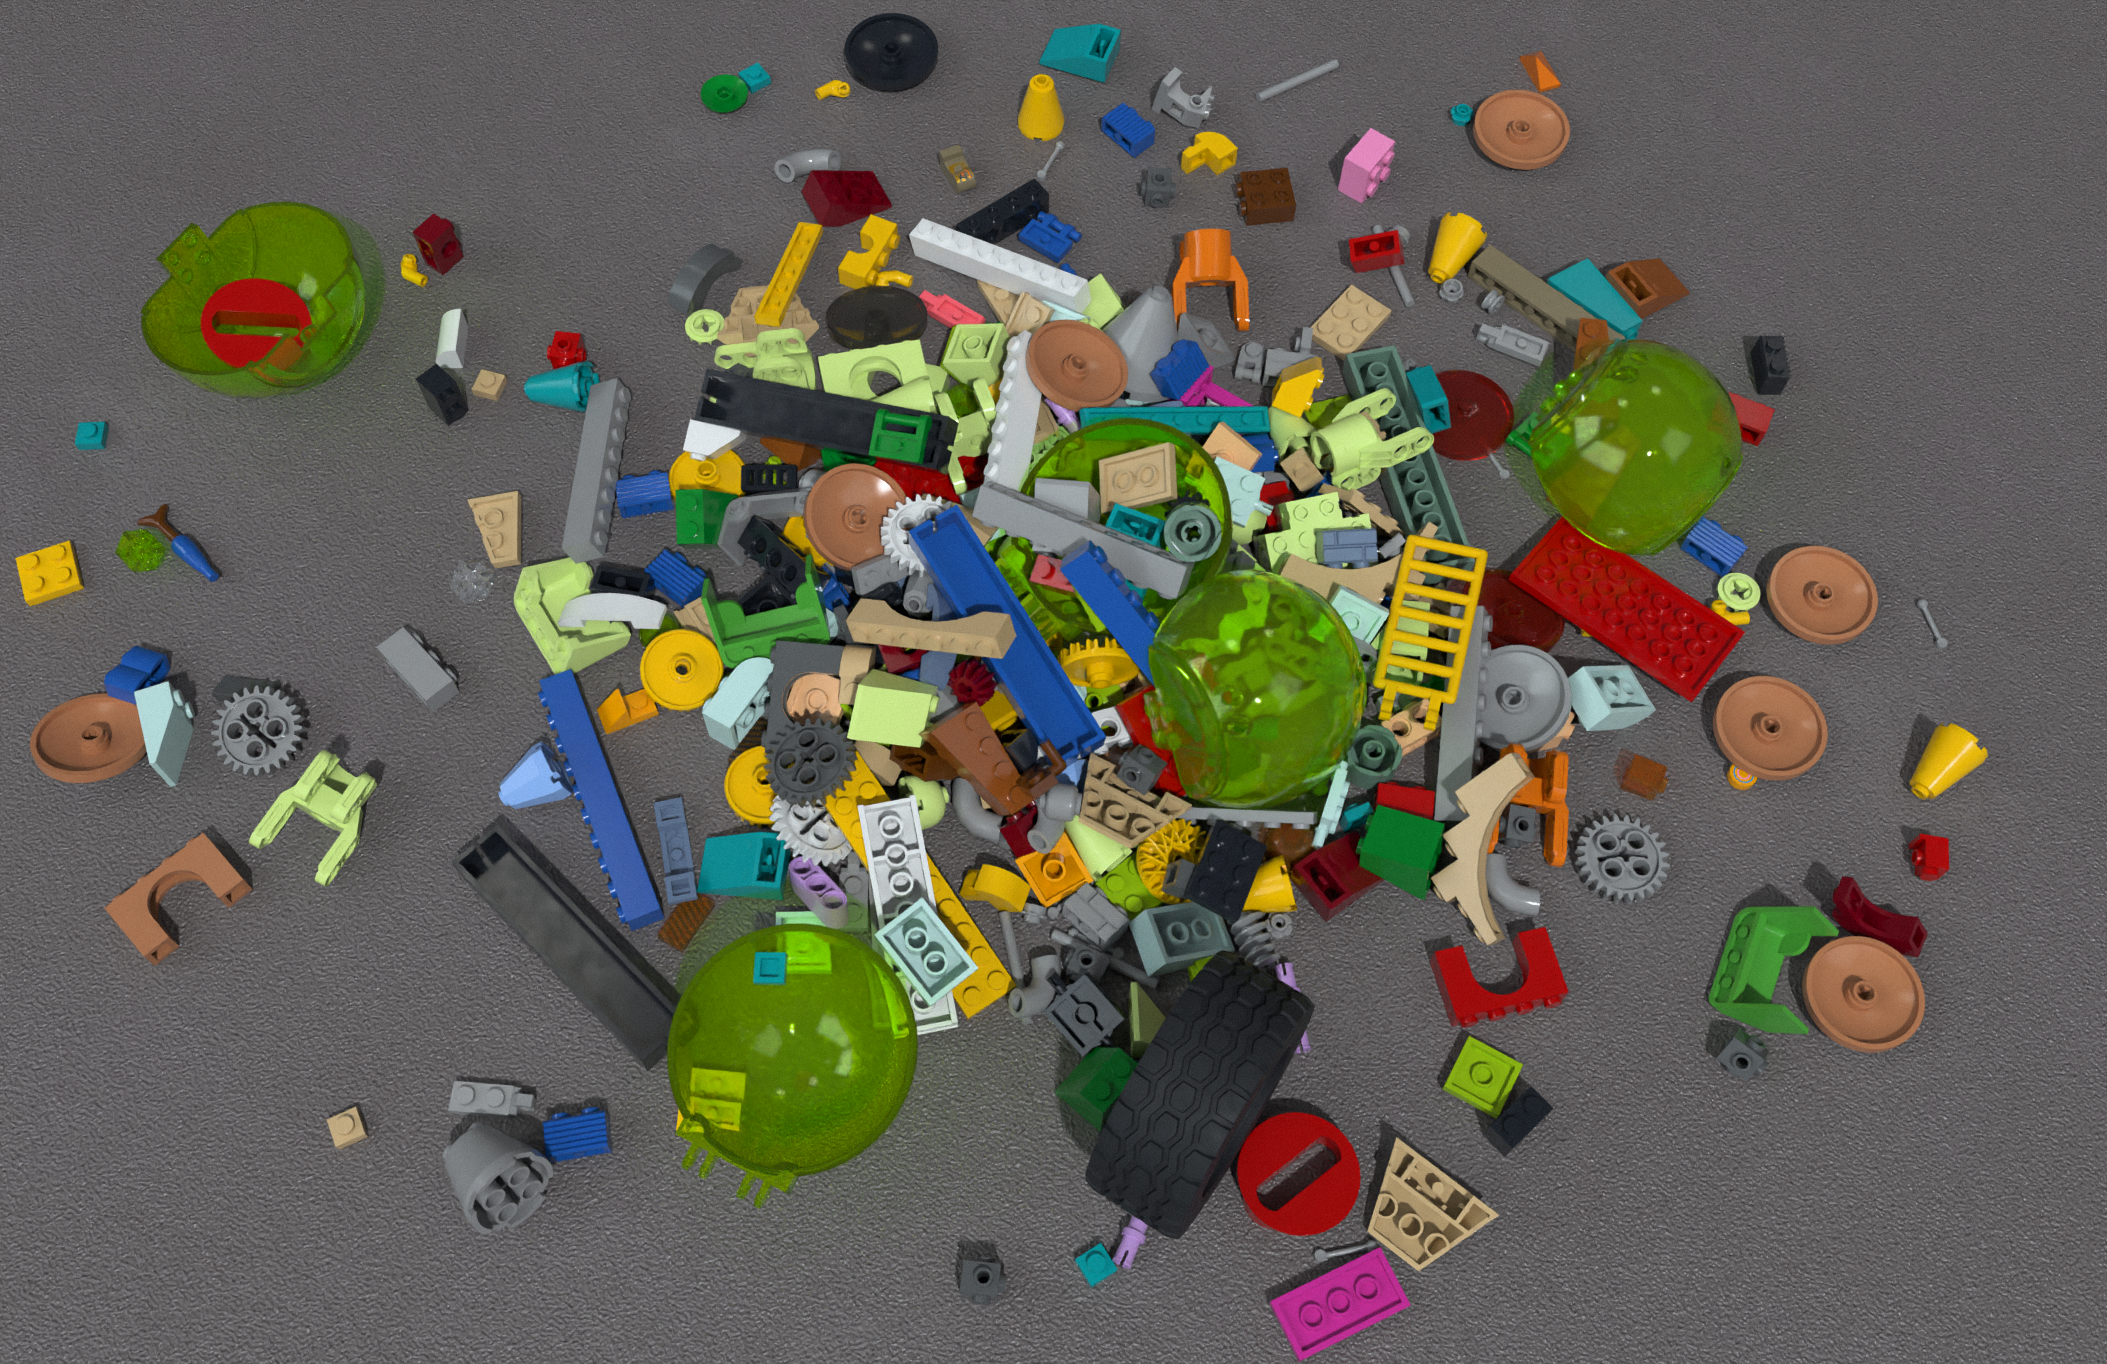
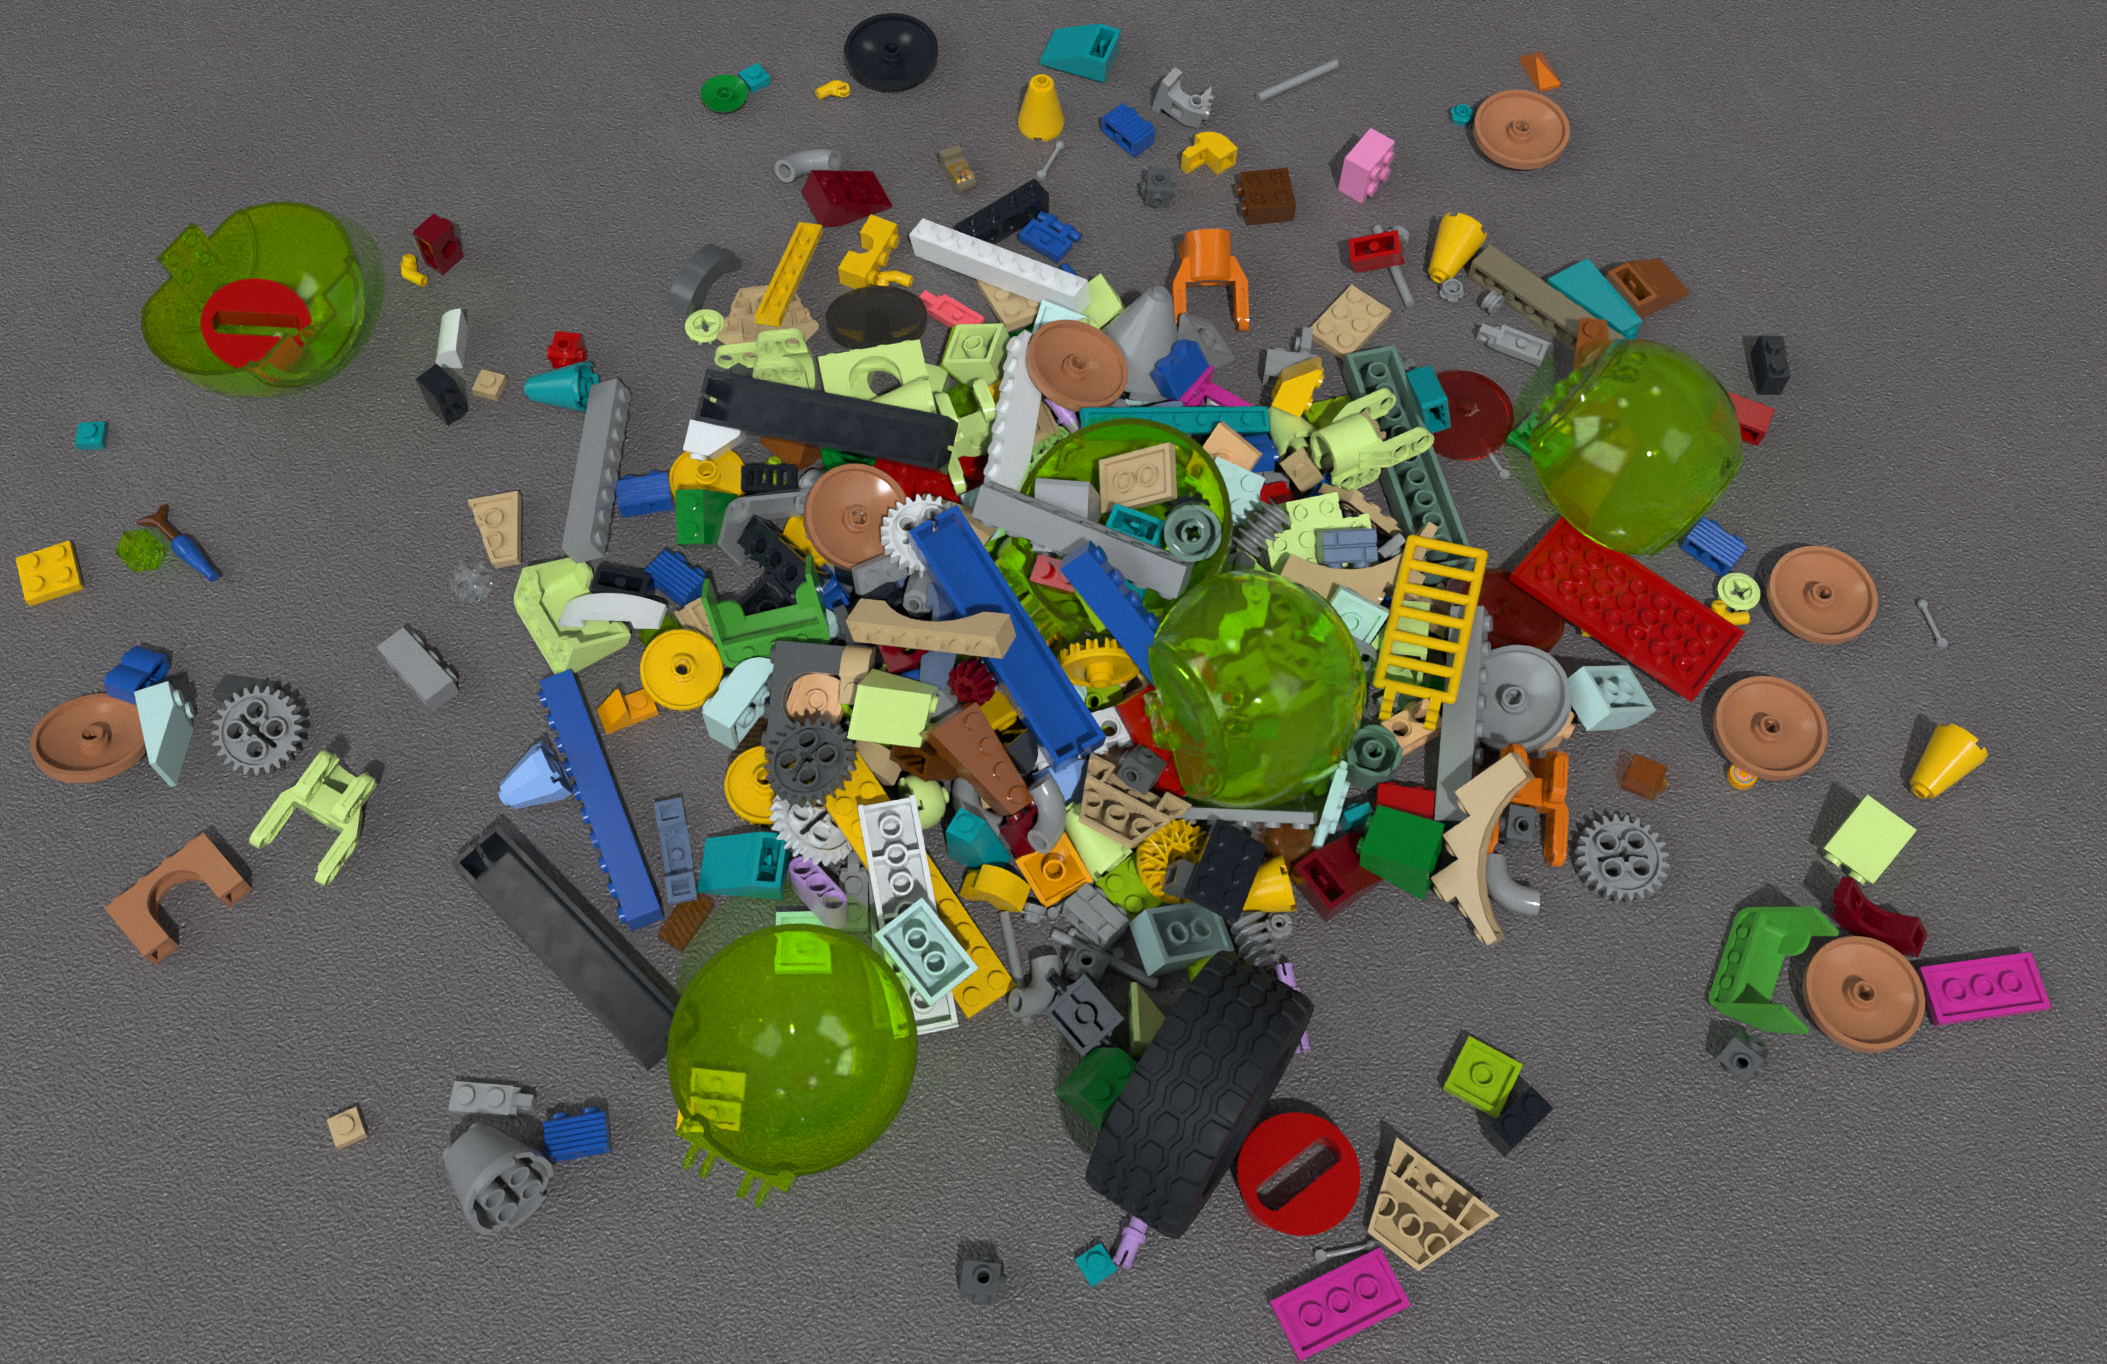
(770, 968): teal plate -> none
(899, 445): green plate -> none
(974, 842): none -> teal slope
(1028, 315): tan plate -> none
(1040, 780): reddish brown plate -> none
(1061, 802): light grey head -> none
(1251, 356): light grey plate -> none
(1262, 529): none -> light grey piece
(1469, 1002): red arch -> none
(1867, 840): none -> yellowish green slope
(1930, 856): red brick -> none
(1983, 989): none -> dark pink plate

